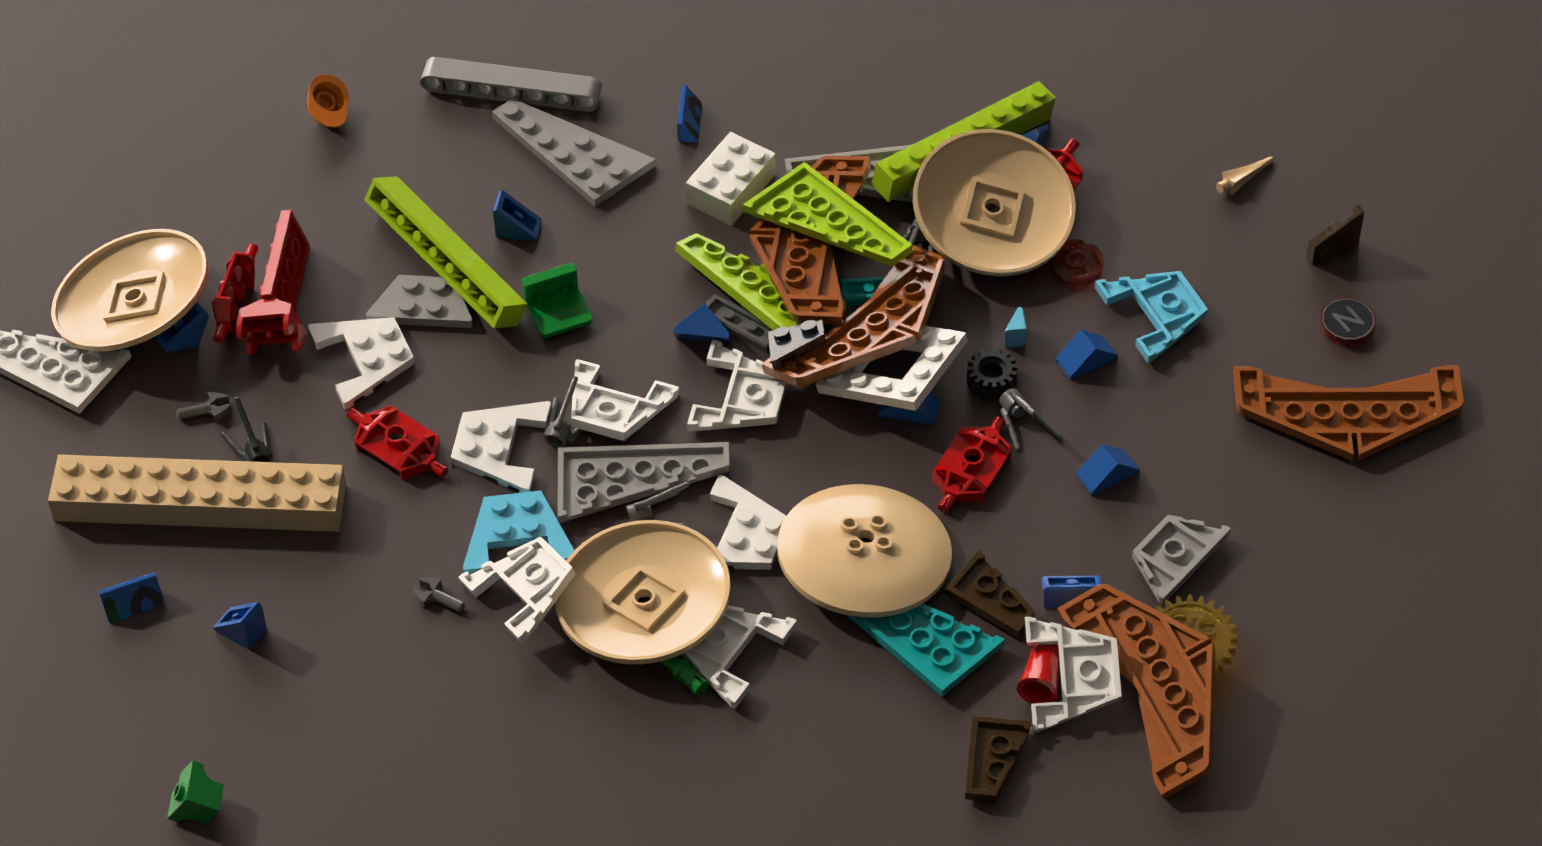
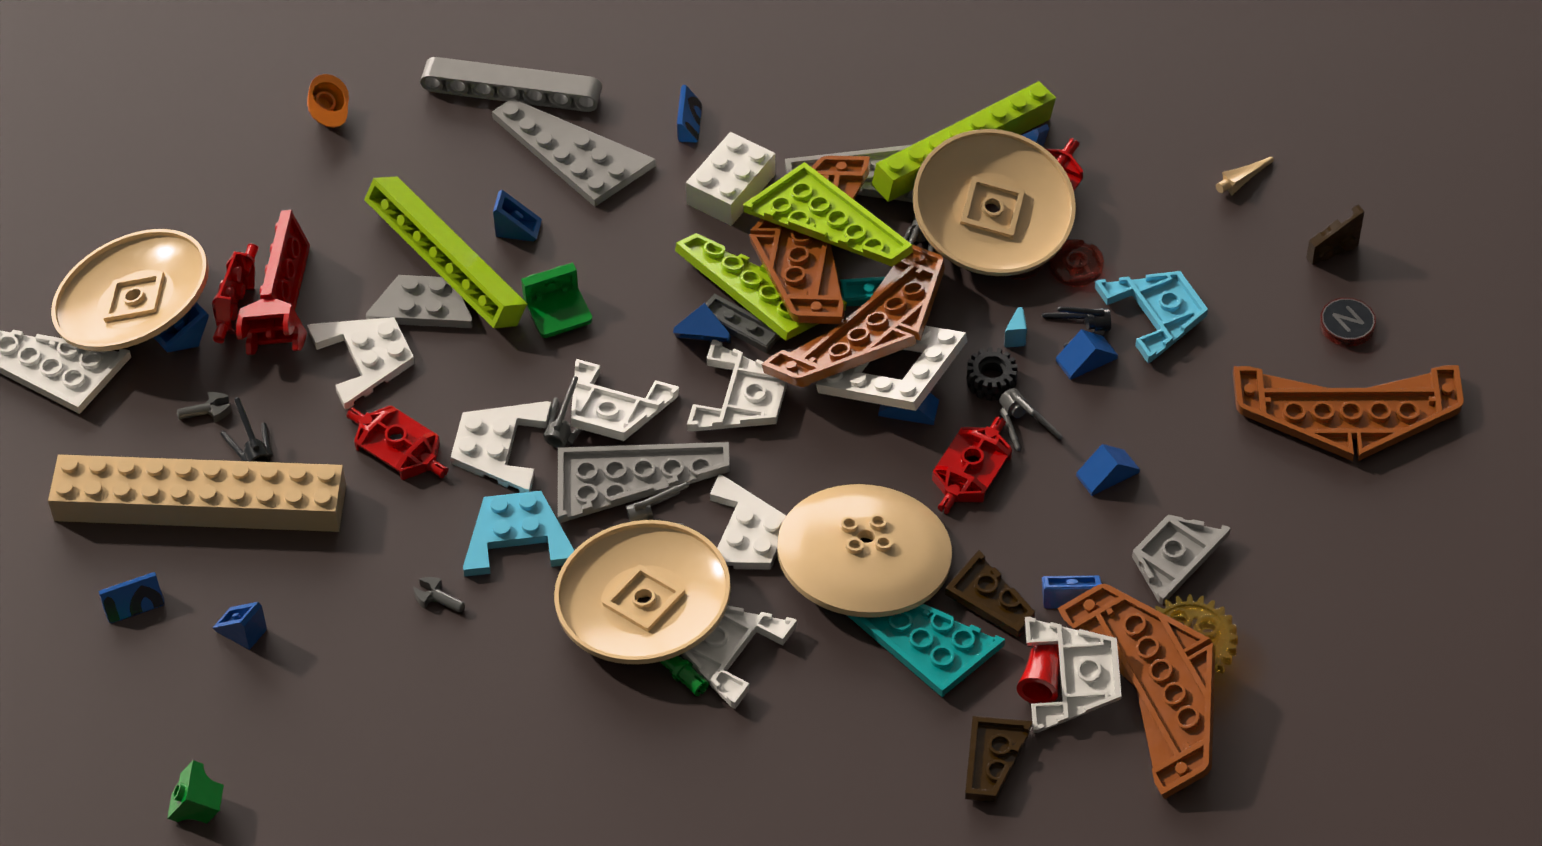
(533, 574): white wing -> none
(795, 340): wing -> none
(1095, 319): none -> black plant

